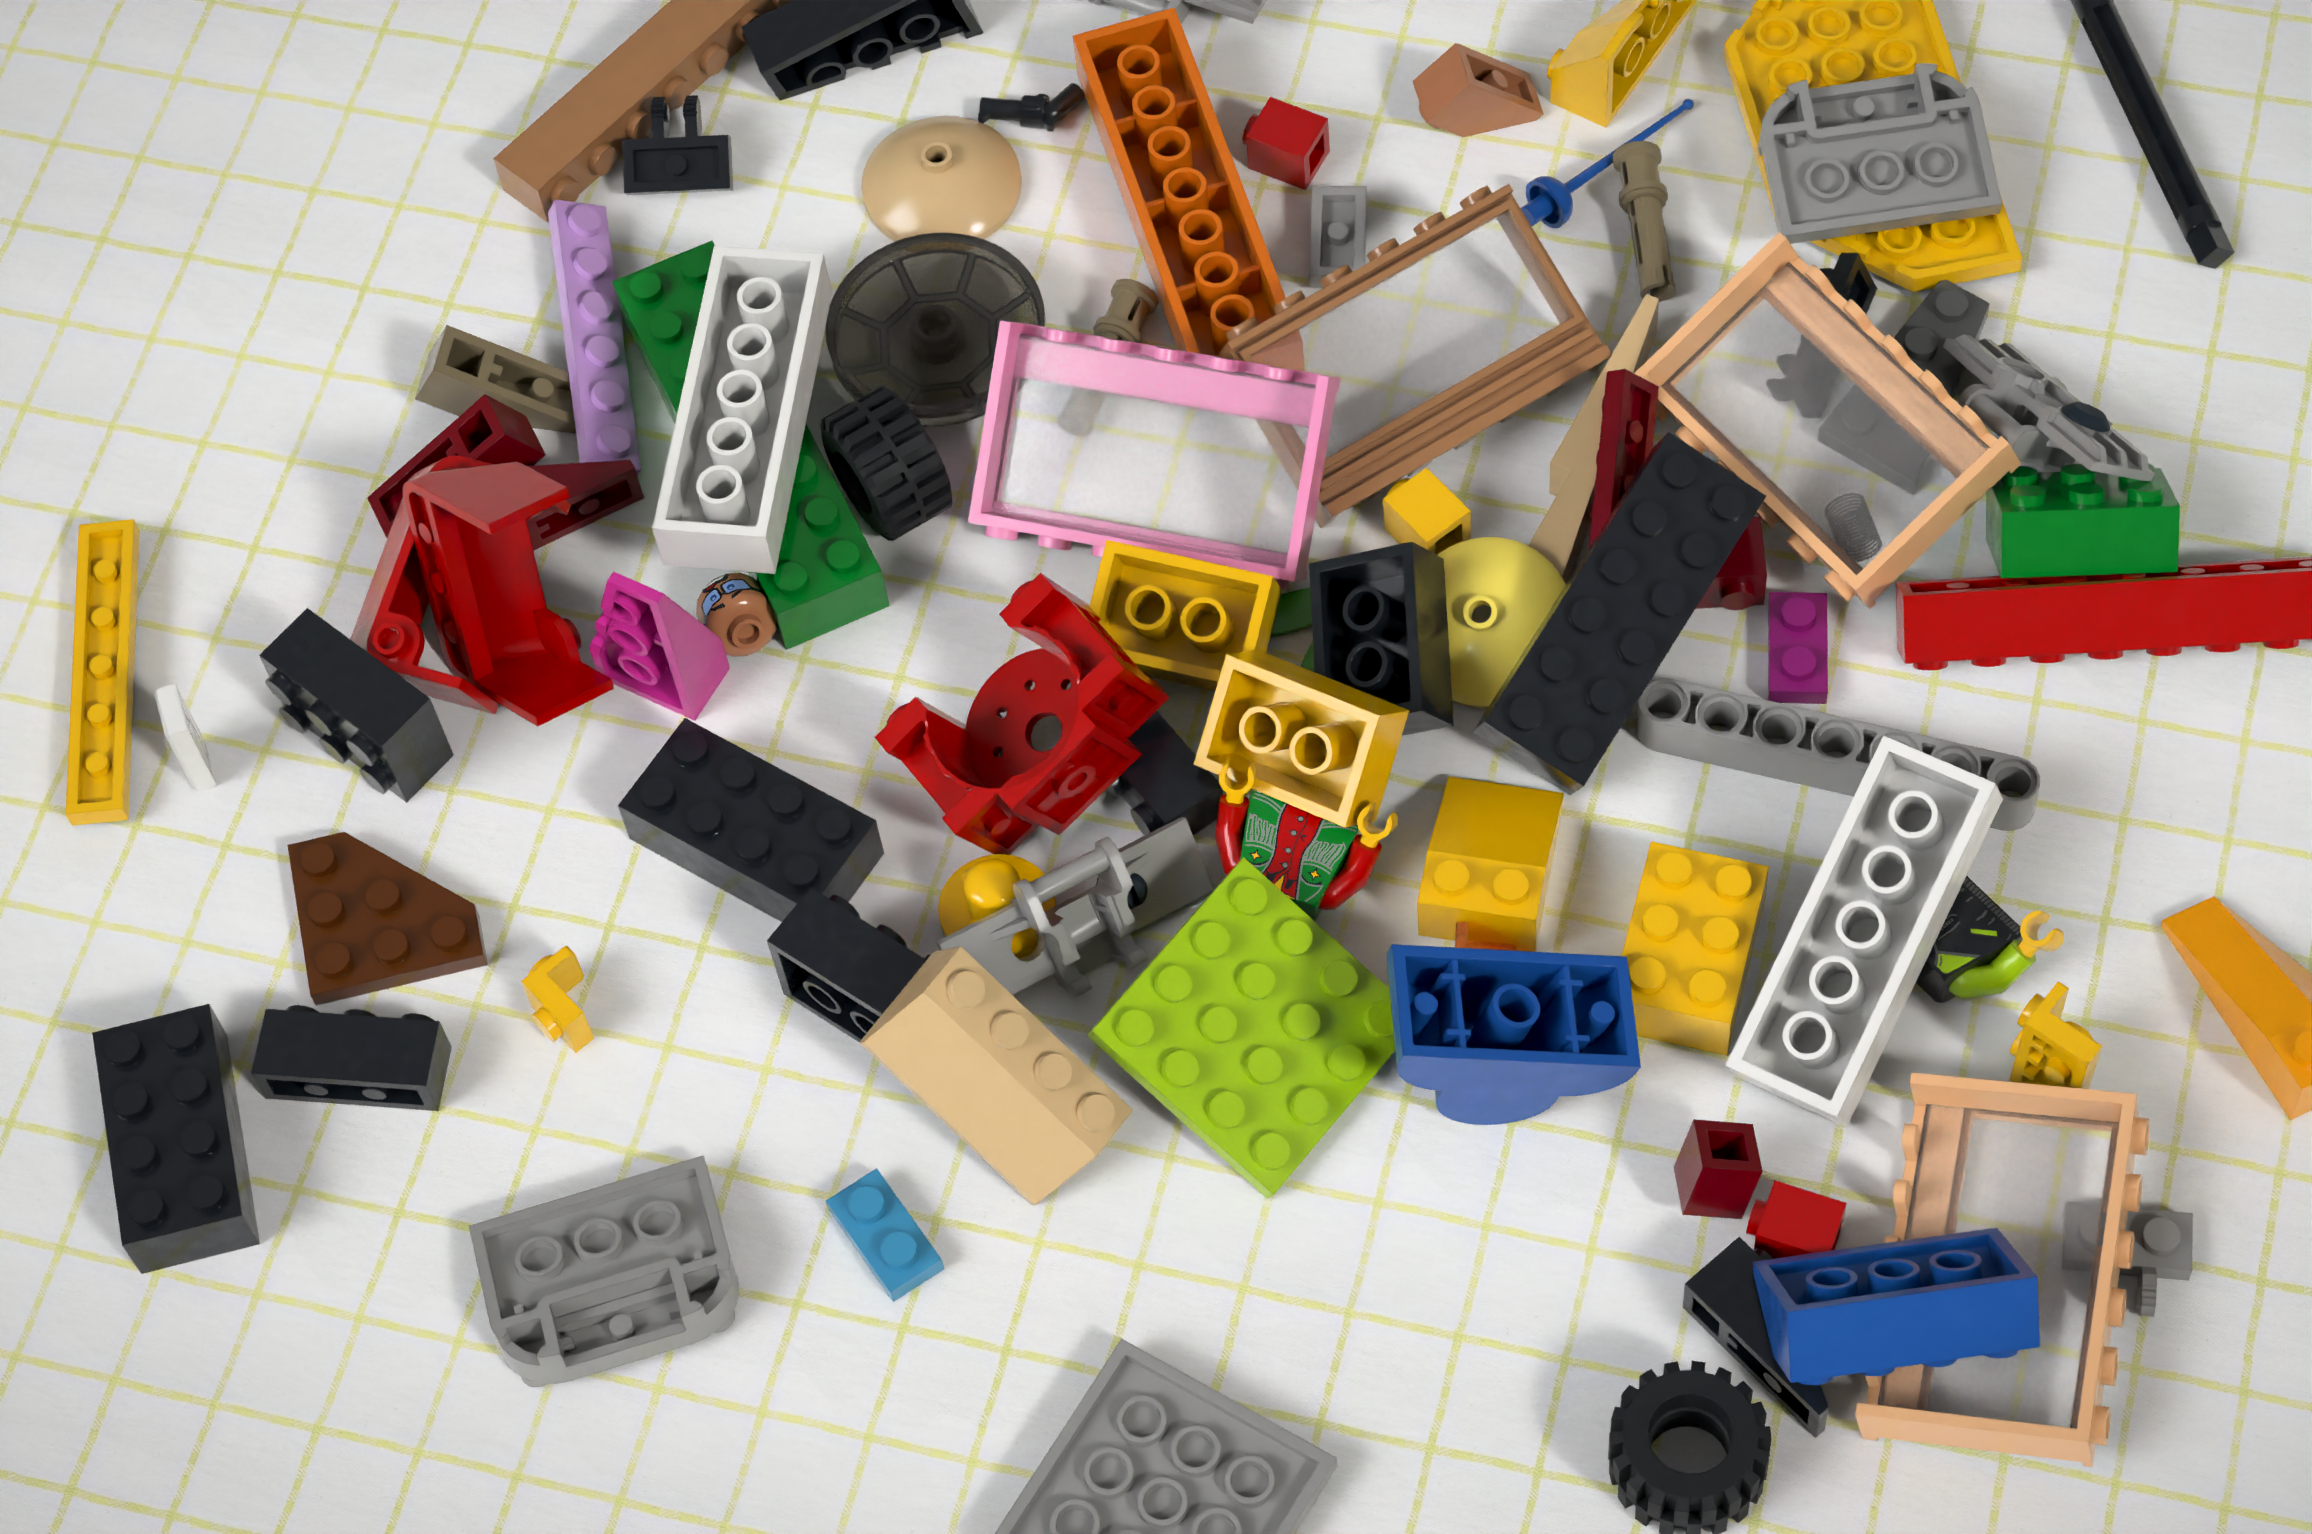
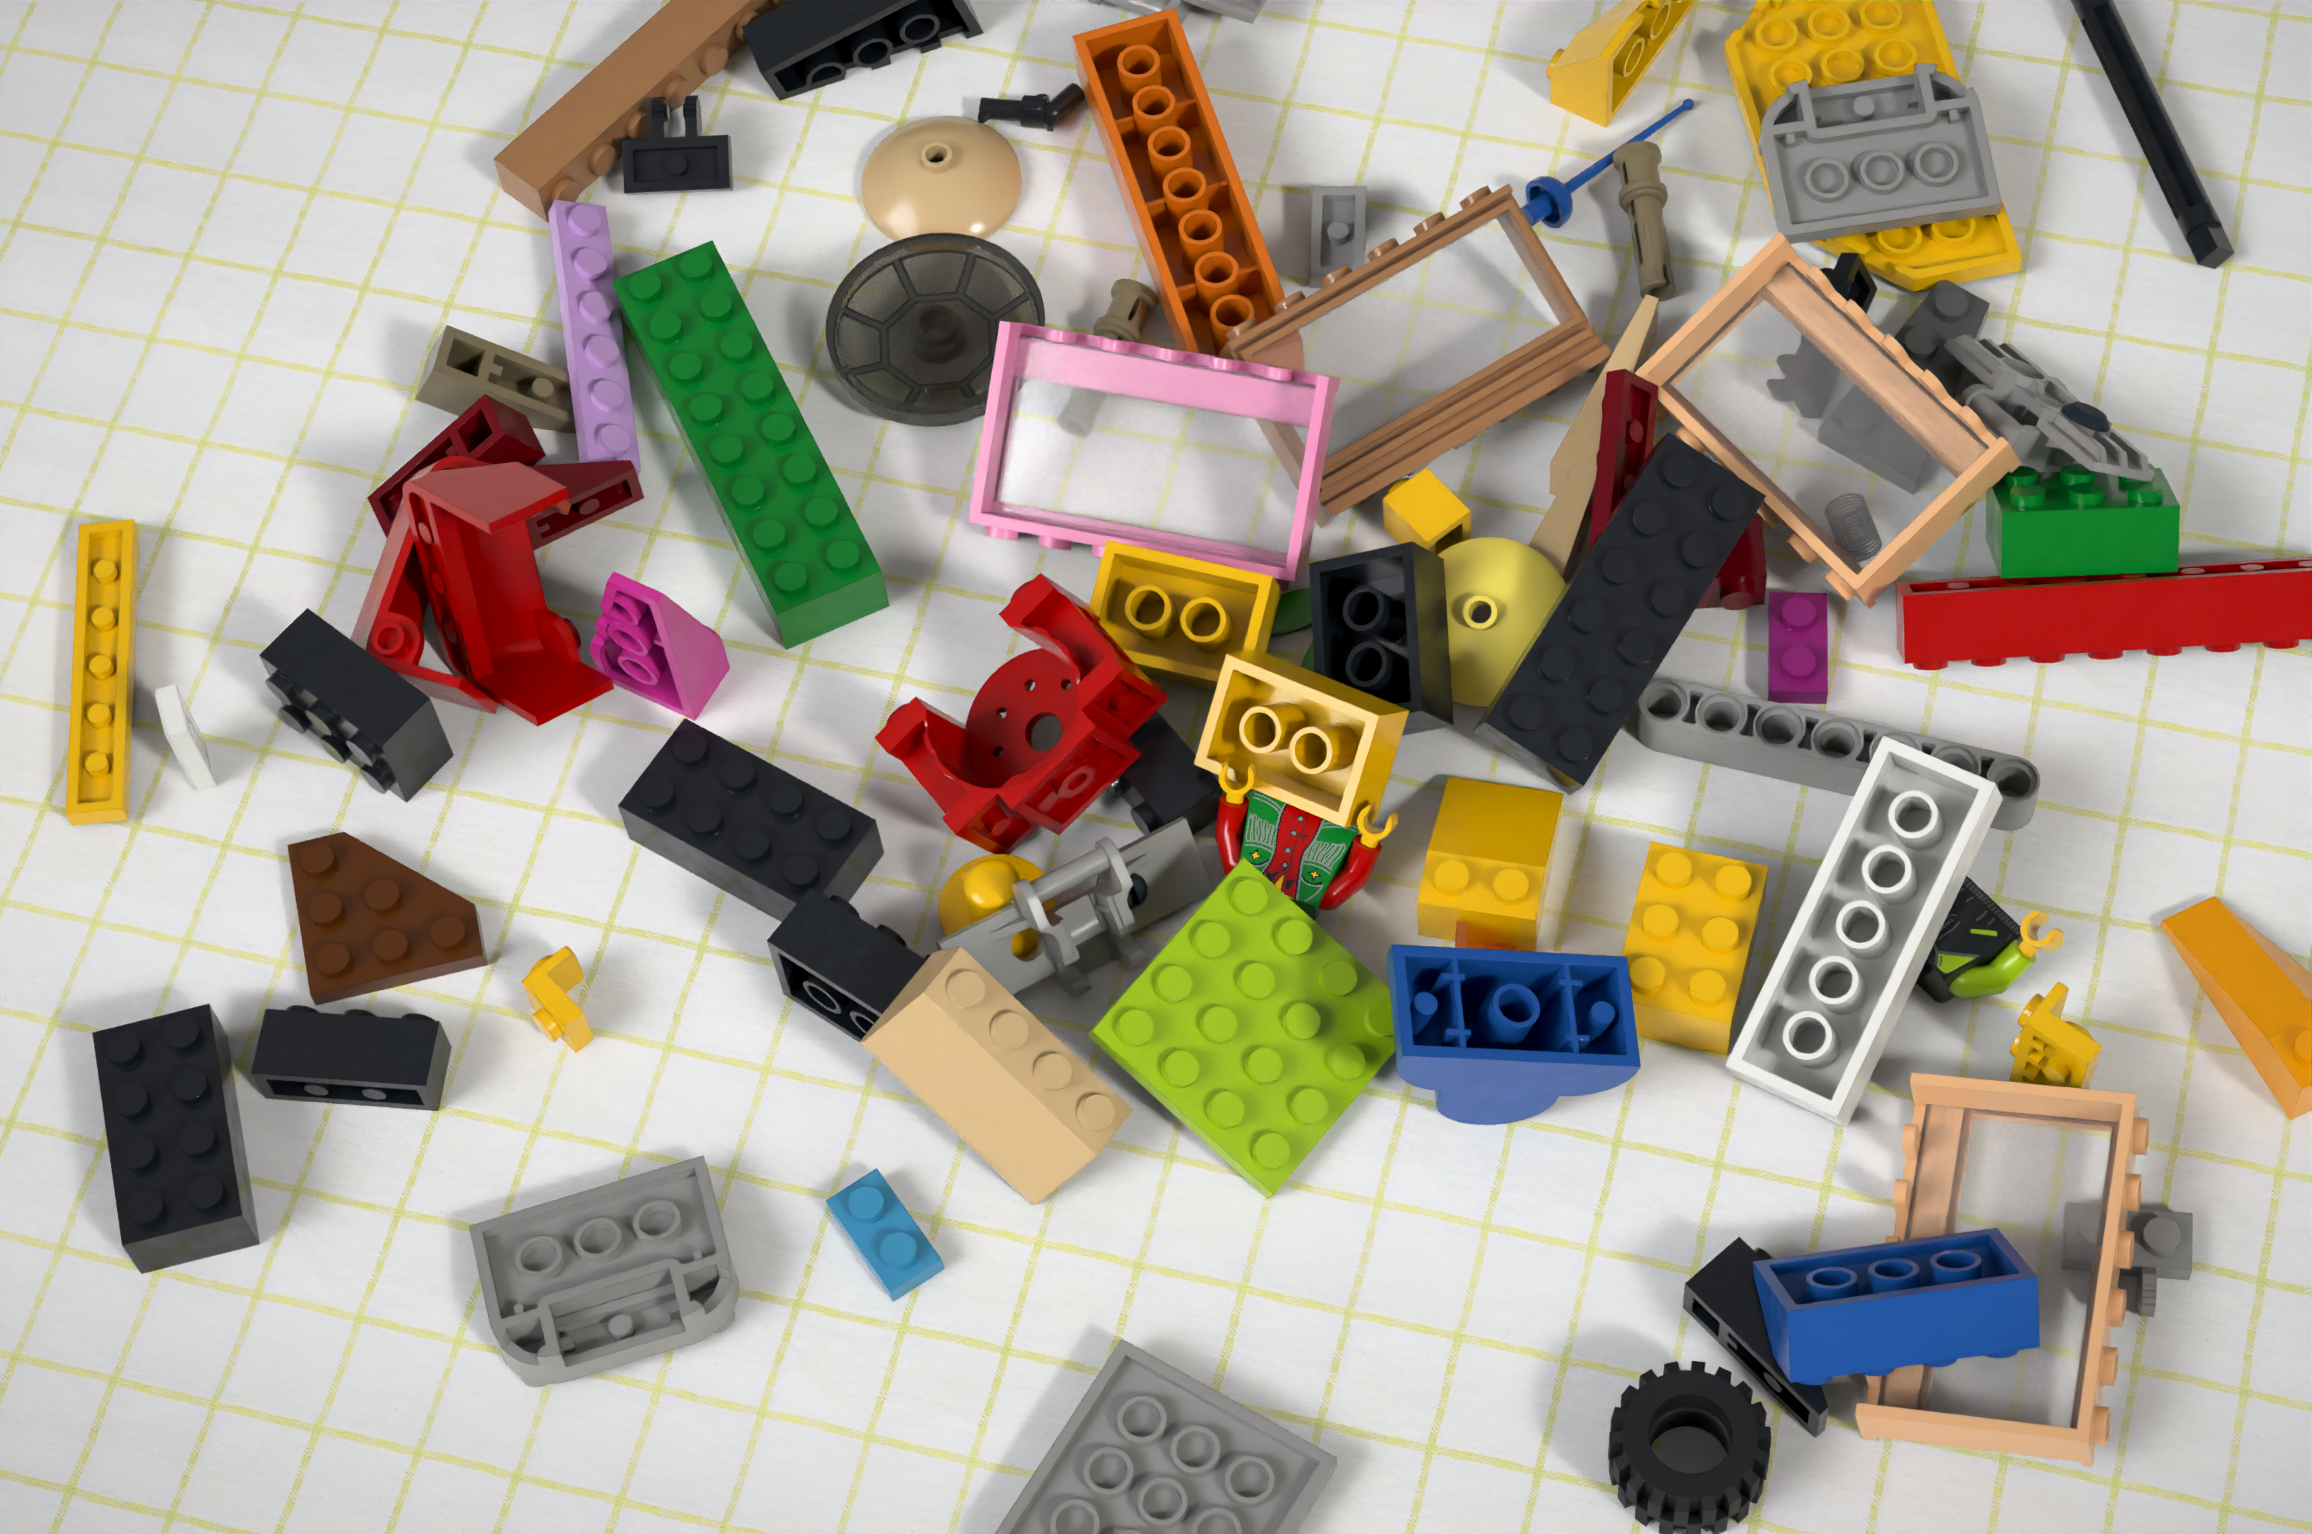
(736, 609): nougat head -> none
(743, 410): white brick -> none
(886, 463): black tyre -> none
(1286, 143): red brick -> none
(1475, 93): nougat slope -> none
(1717, 1169): dark red brick -> none
(1795, 1222): red brick -> none

